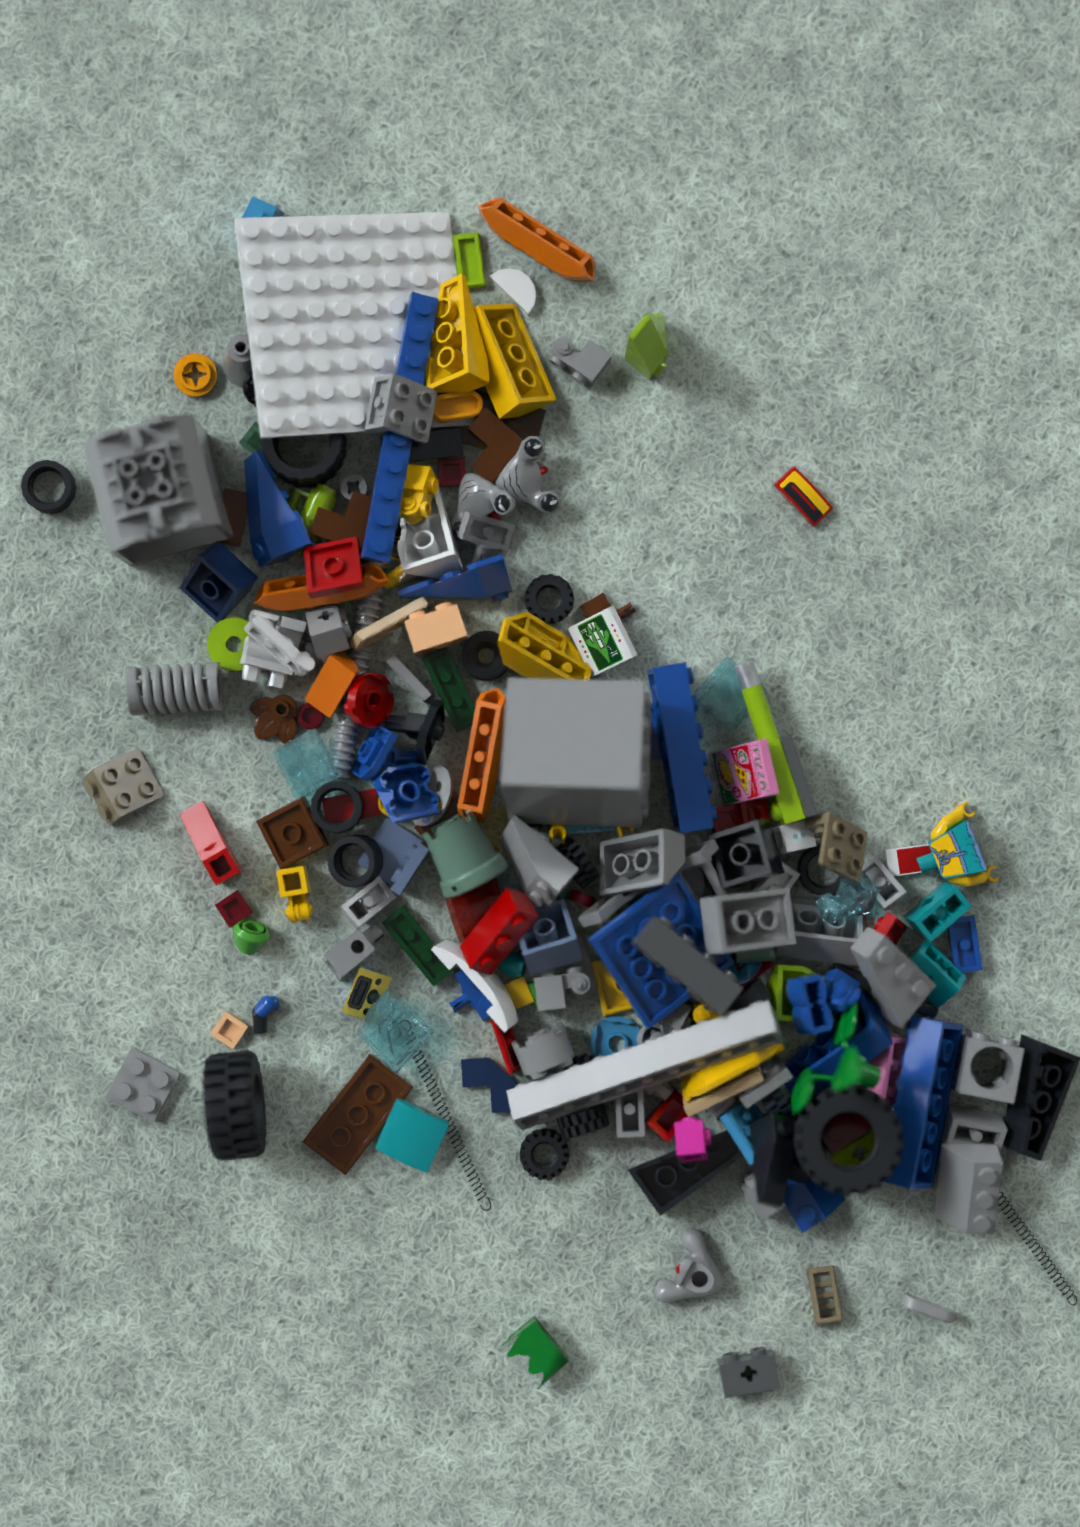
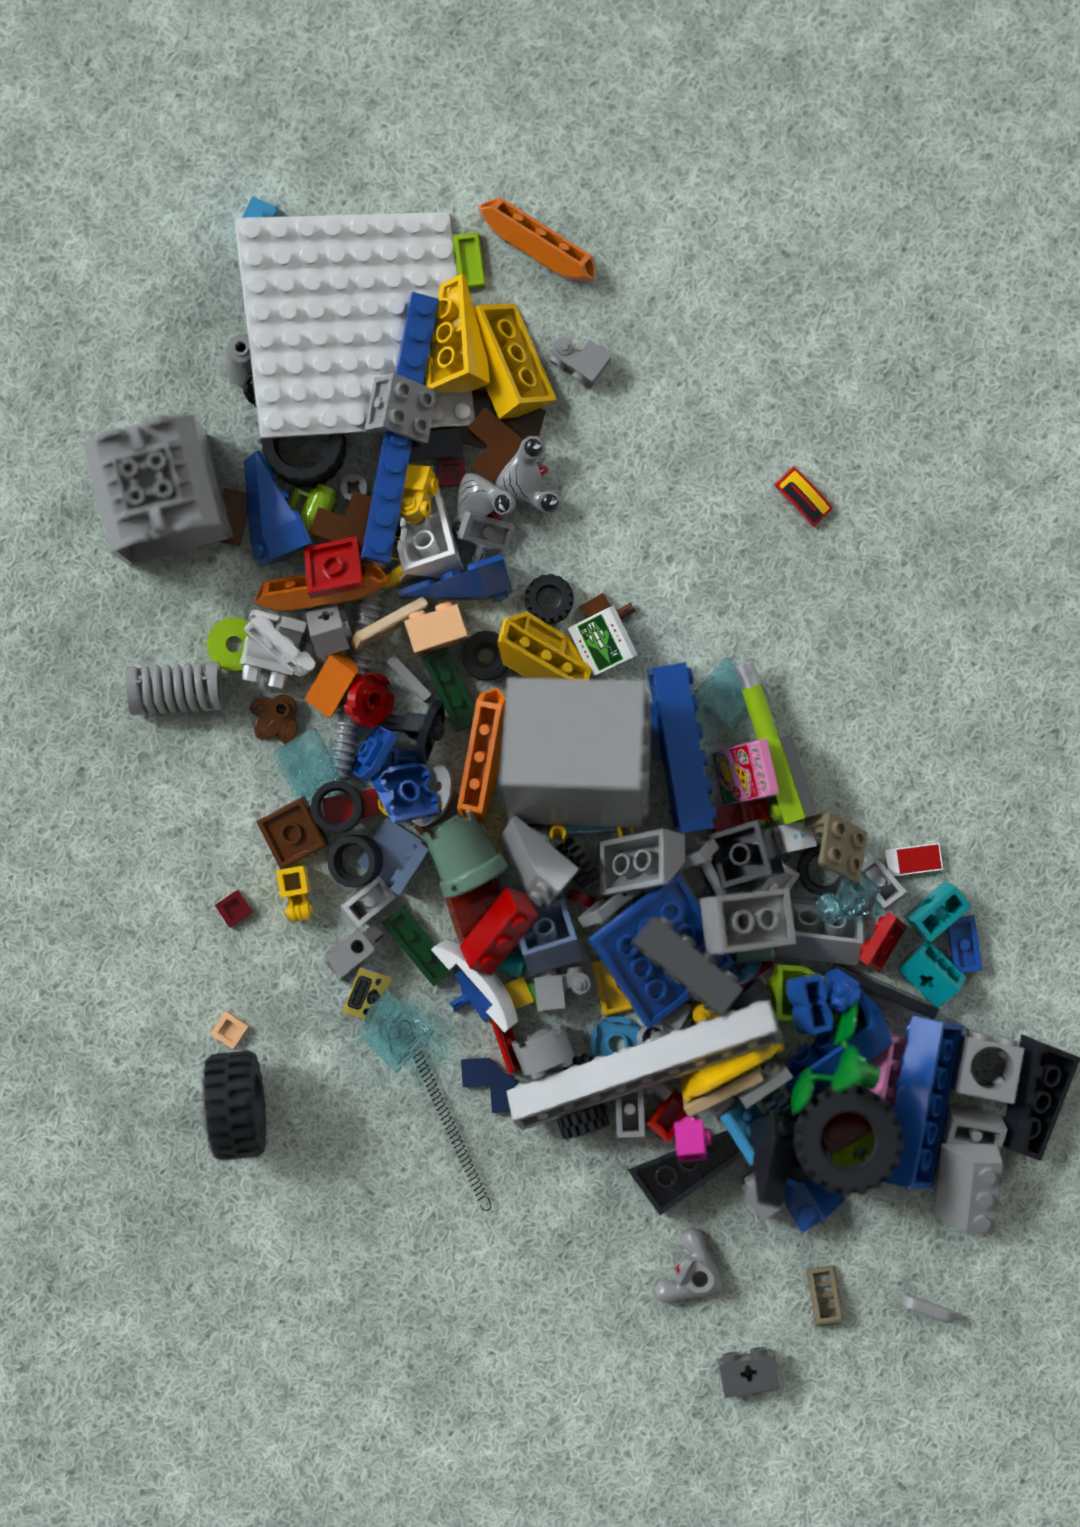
(44, 466): black tyre -> none
(122, 786): dark tan bracket -> none
(143, 1084): light grey plate -> none
(185, 367): light orange gear -> none
(210, 844): slope -> none
(218, 581): dark blue slope -> none
(250, 936): bright green cone -> none
(251, 439): clear green tile -> none
(261, 1011): arm -> none
(310, 717): dark red tile -> none
(357, 1114): reddish brown tile -> none
(411, 1135): teal slope -> none
(457, 407): light orange tile -> none
(517, 287): white tile -> none
(537, 1345): green piece -> none
(544, 1171): black tyre -> none
(648, 346): lime wedge -> none
(892, 976): light grey wedge -> none
(956, 851): torso -> none
(1039, 1247): black piece -> none

